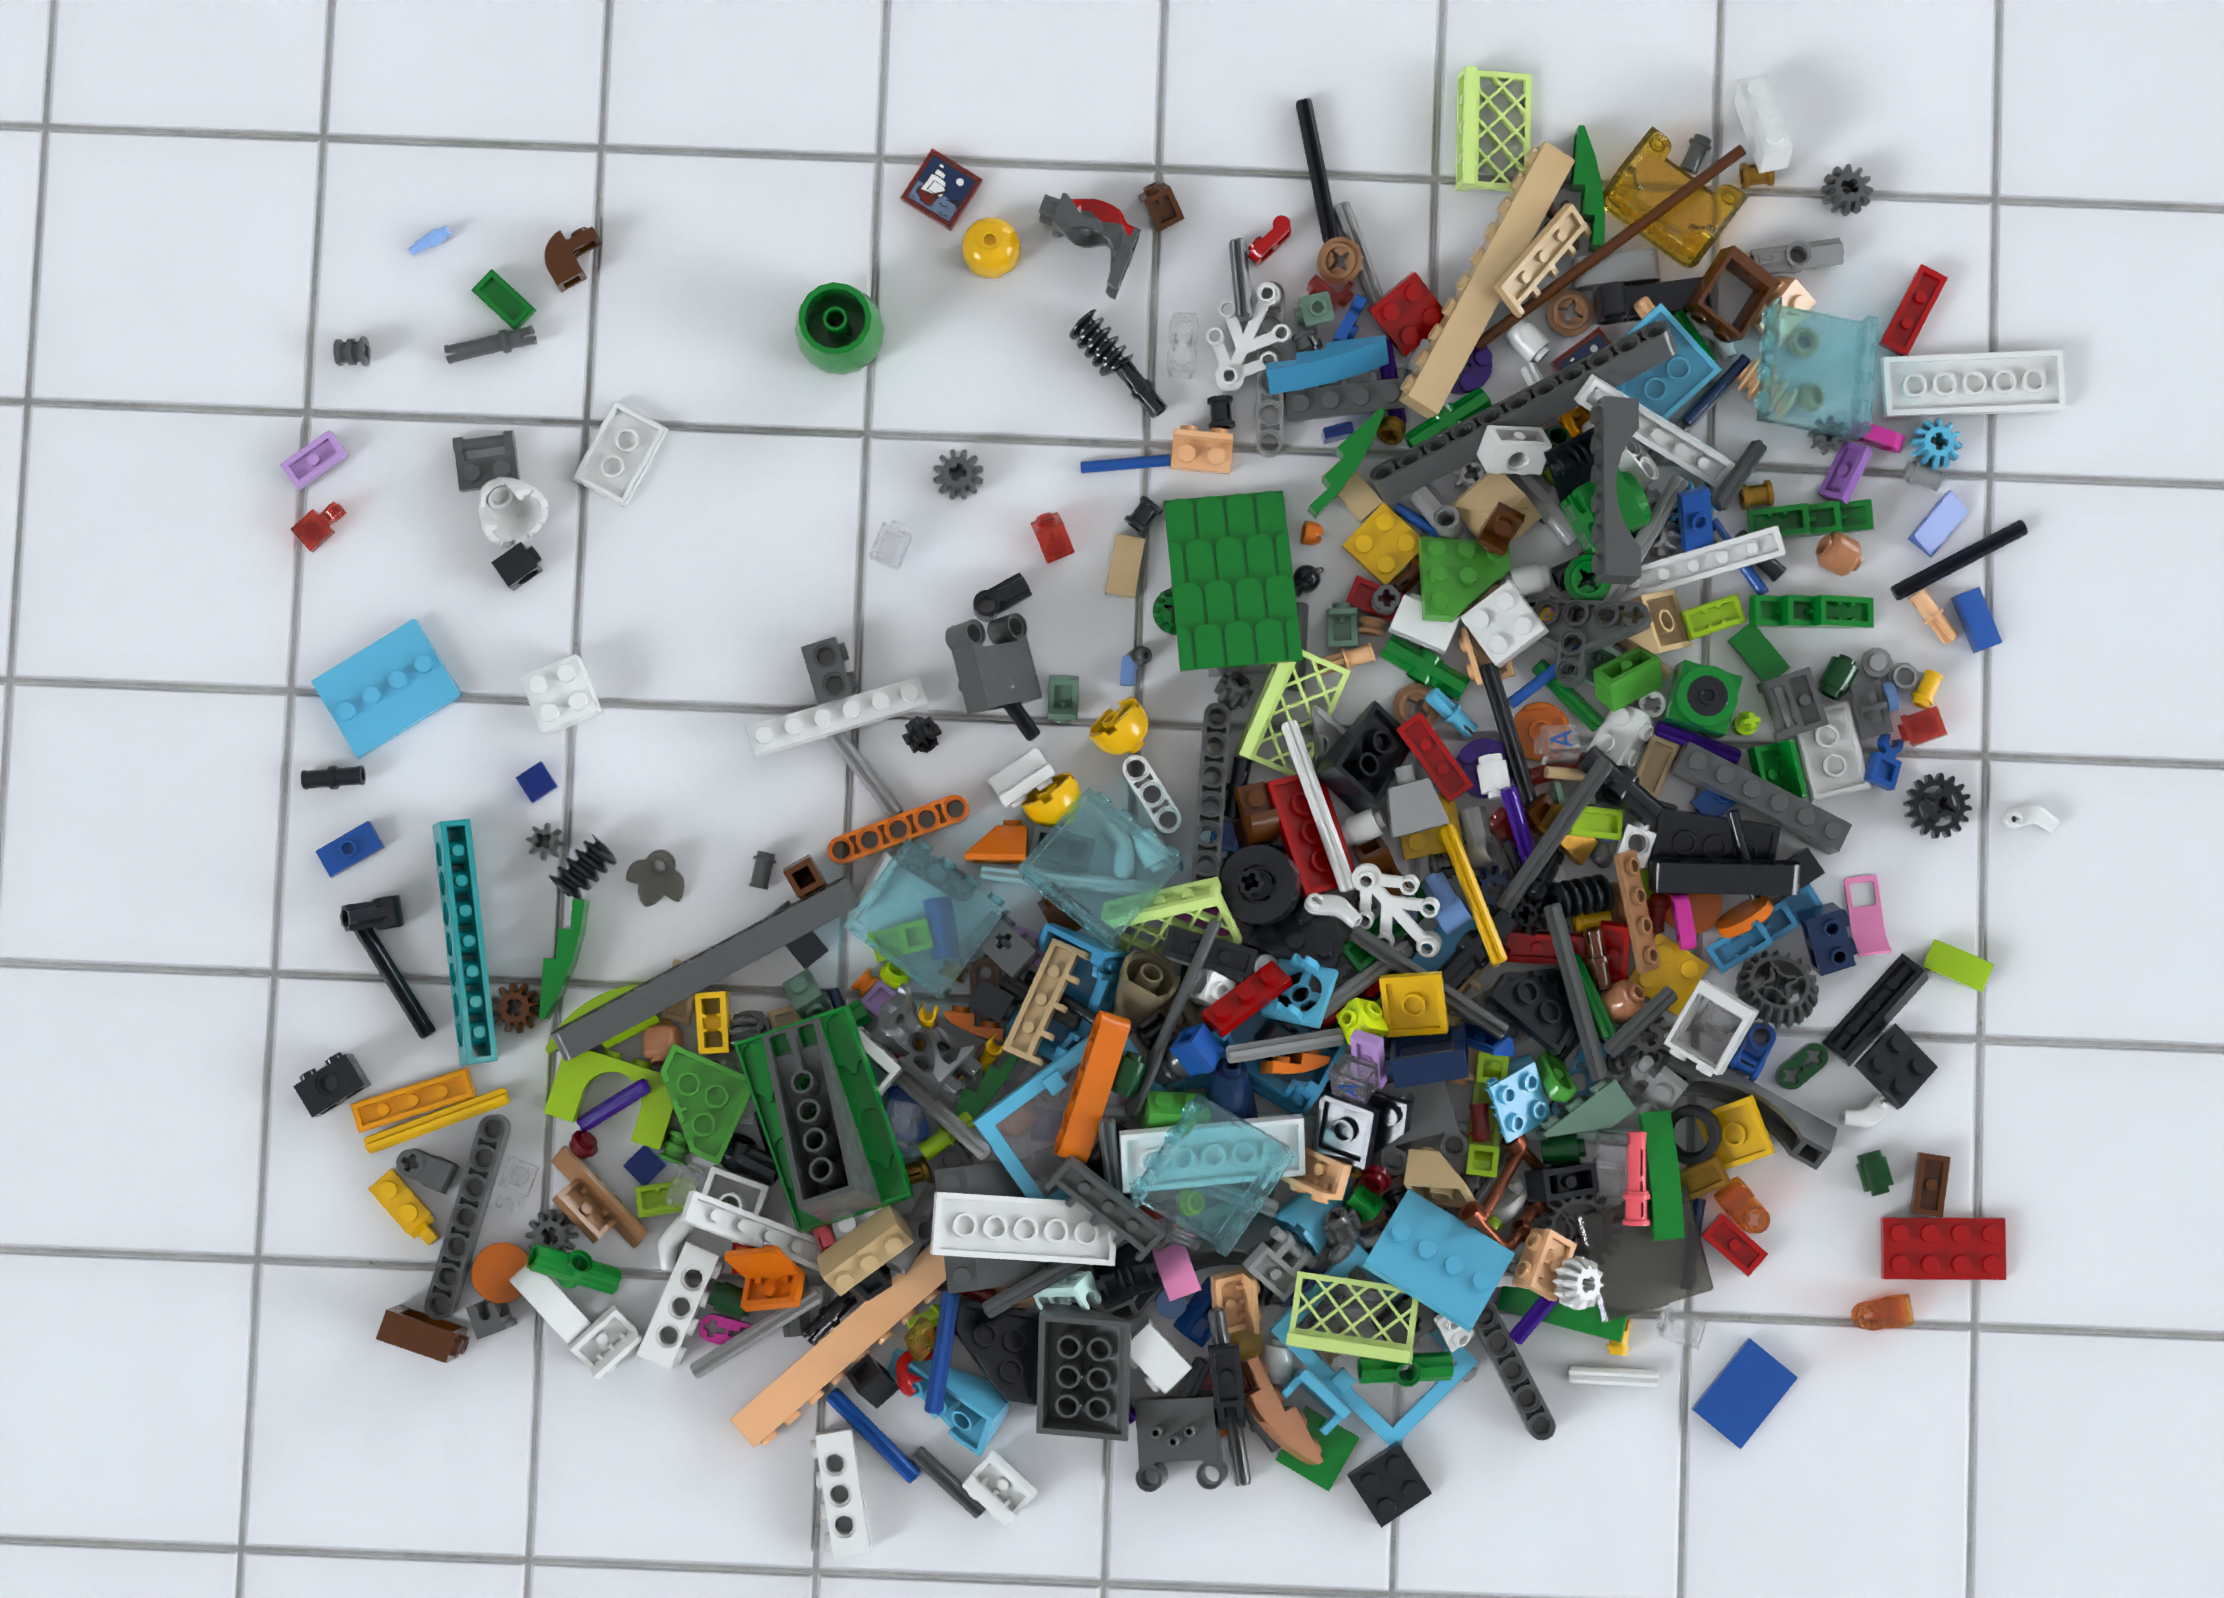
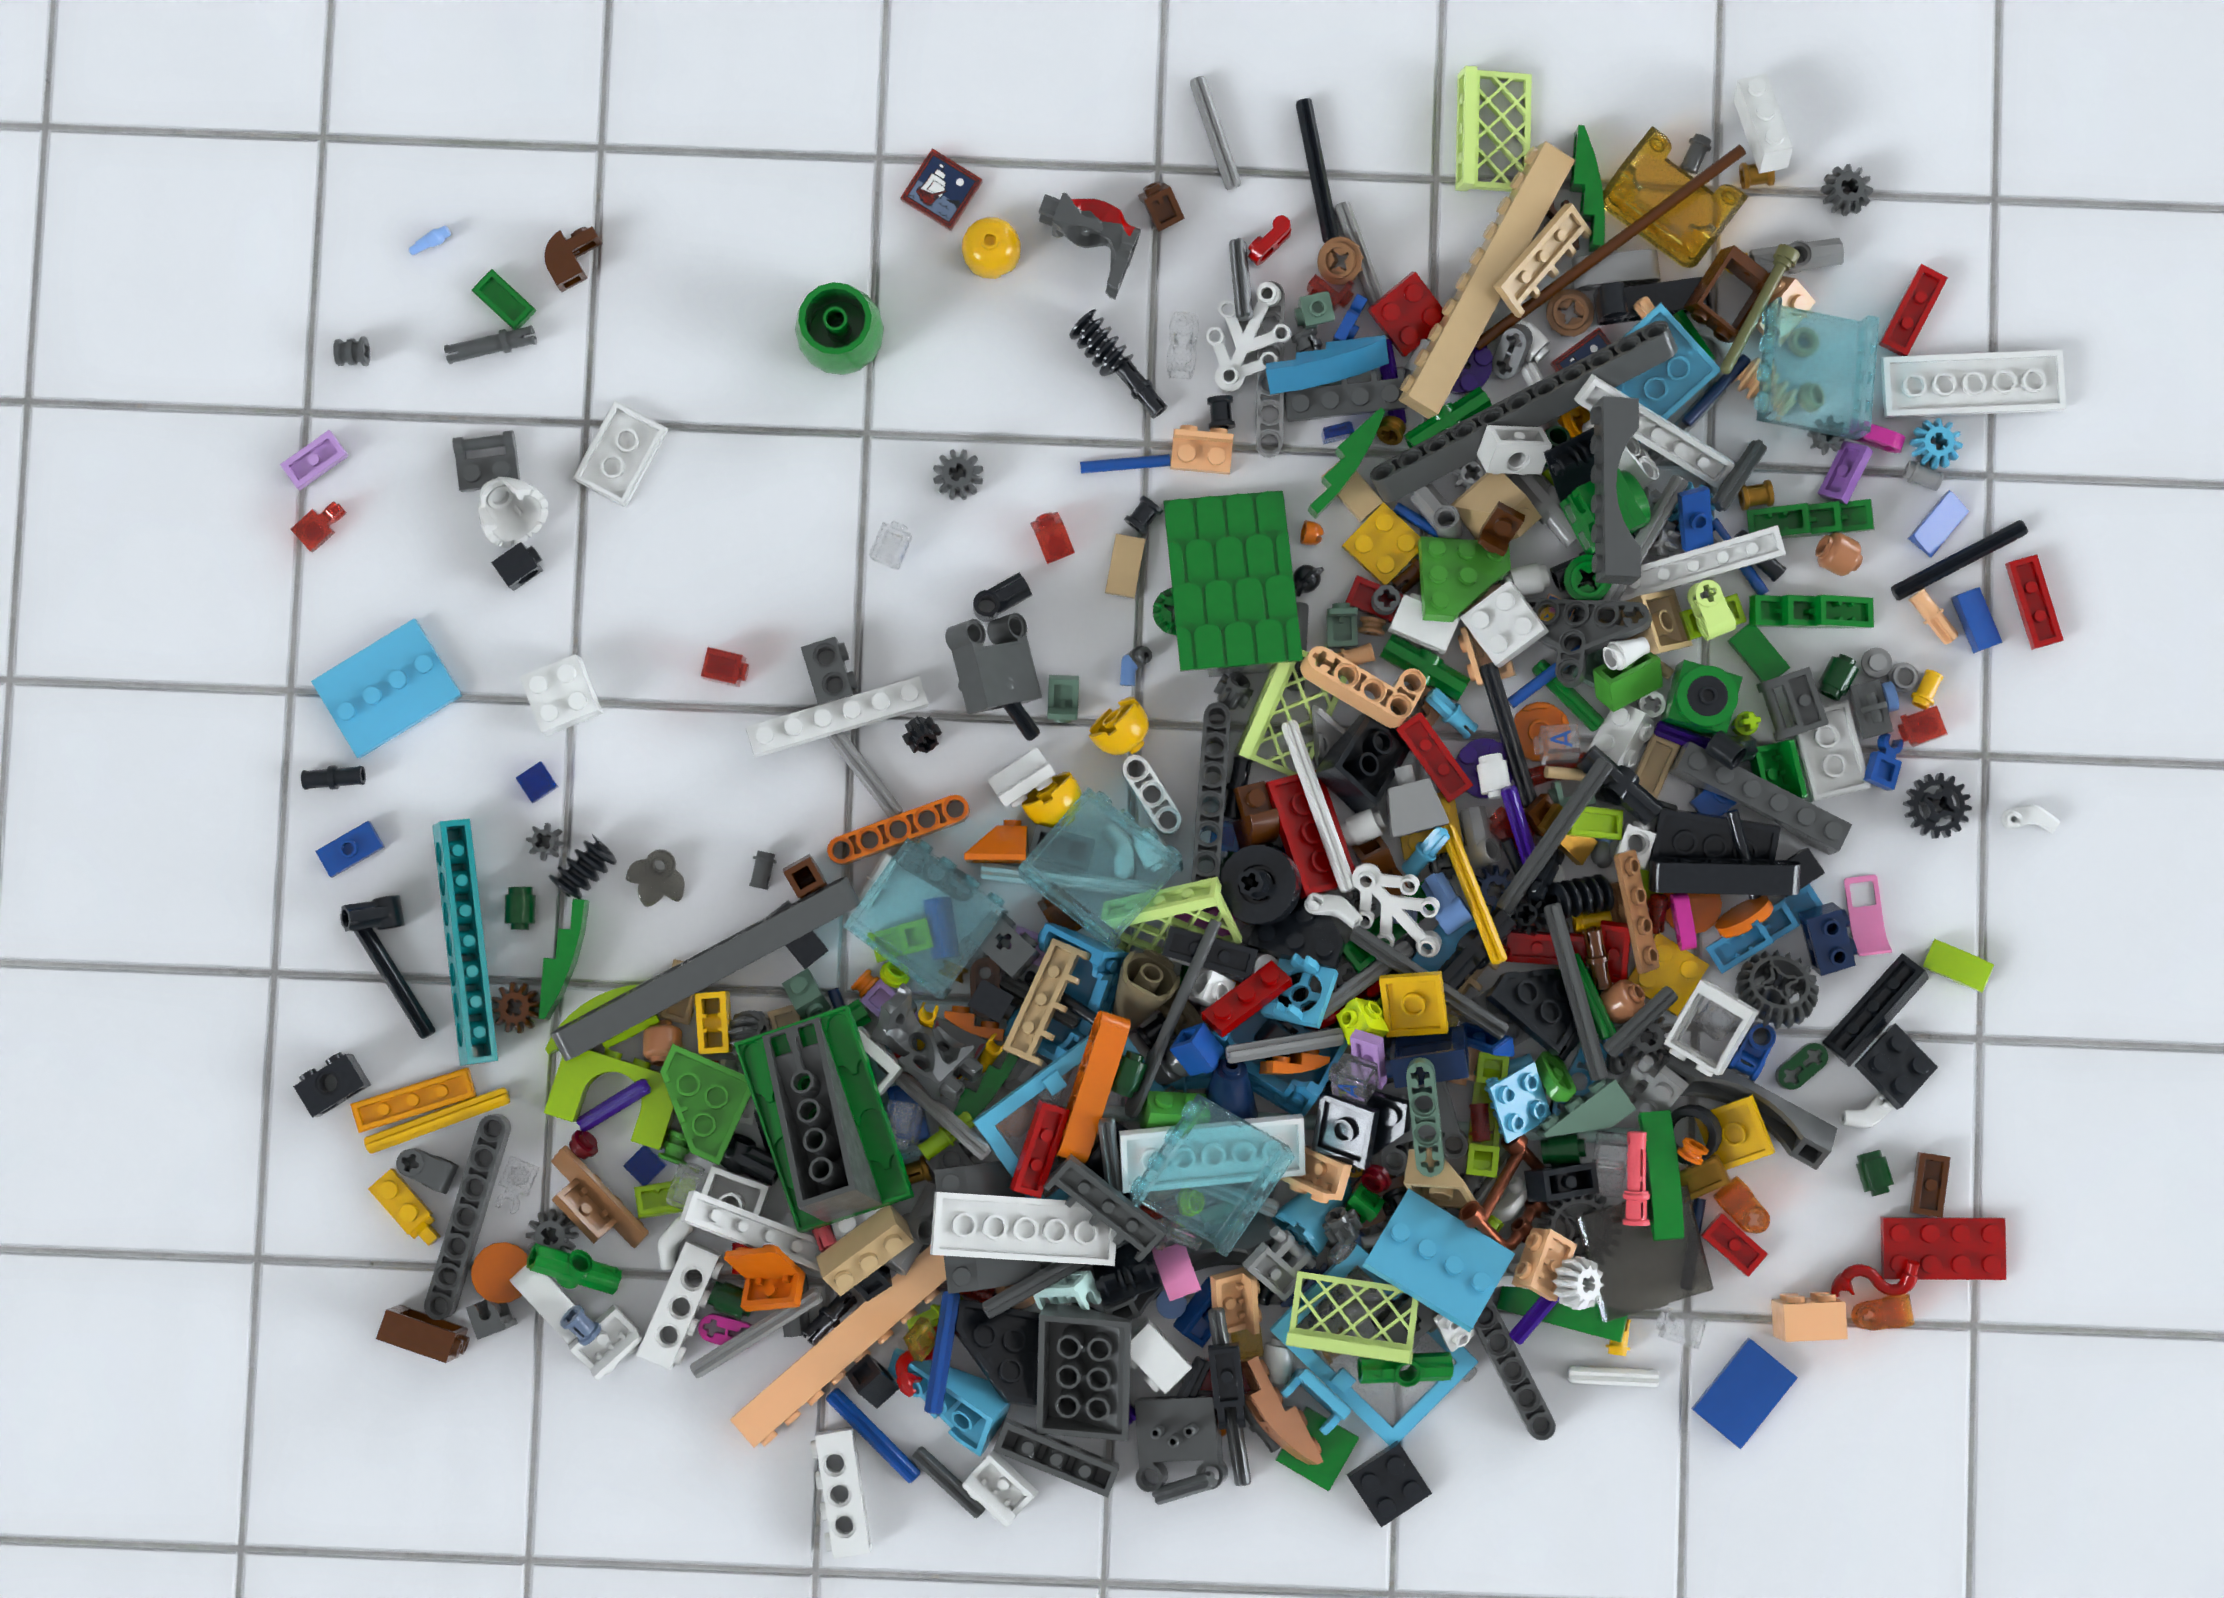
(520, 907): none -> dark green brick
(580, 1325): none -> sand blue bush
(724, 667): none -> clear red brick
(1039, 1149): none -> red plate
(1056, 1457): none -> dark grey brick
(1185, 1487): none -> dark grey axle
(1215, 133): none -> light grey axle
(1360, 681): none -> light nougat beam
(1425, 1117): none -> sand green beam
(1426, 851): none -> medium azure axle
(1506, 349): none -> dark grey beam
(1625, 652): none -> white cone
(1692, 1151): none -> orange bush
(1712, 612): none -> yellowish green piece
(1732, 749): none -> black piece
(1784, 259): none -> olive piece
(1809, 1318): none -> light nougat brick
(1908, 1279): none -> red animal
(2034, 602): none -> red plate

